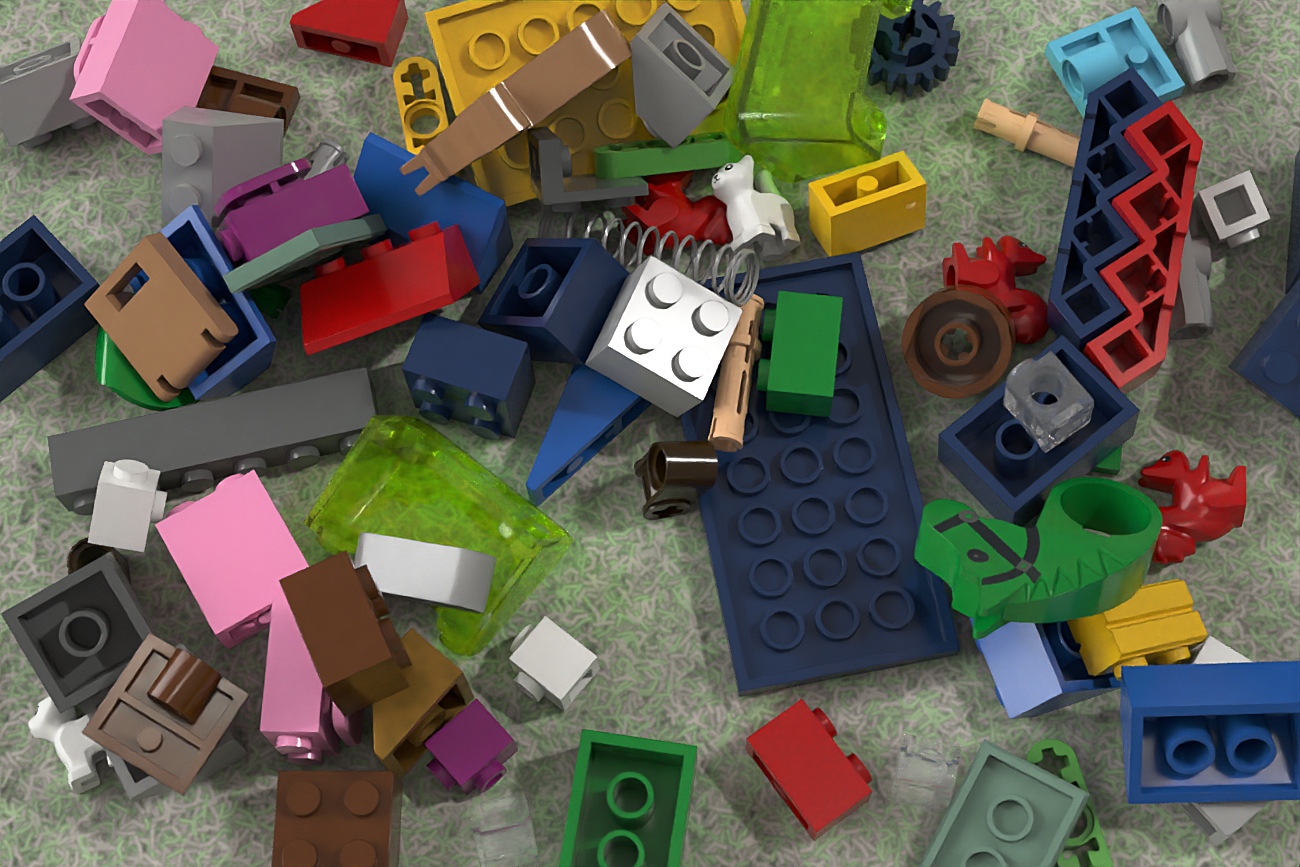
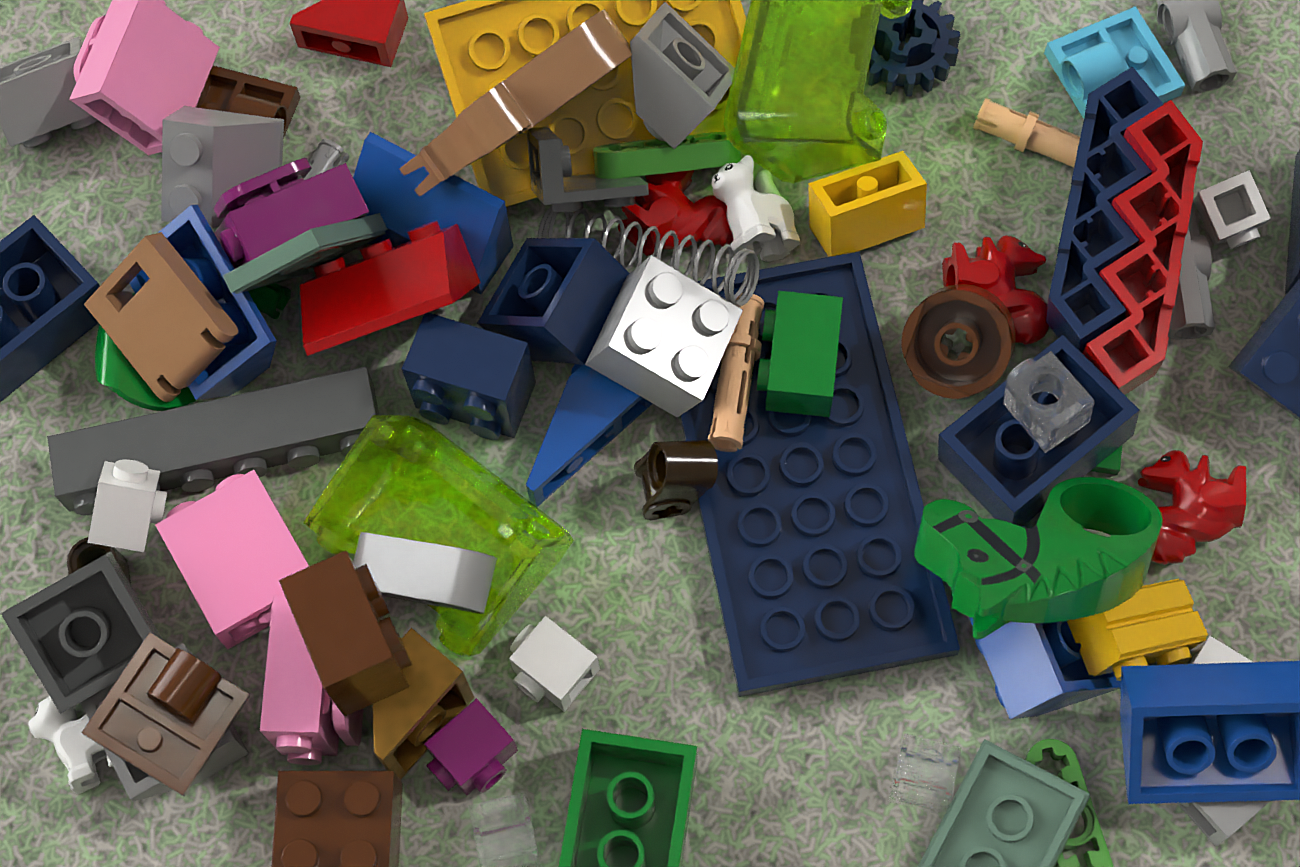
(412, 109): yellow beam -> none
(810, 768): red brick -> none

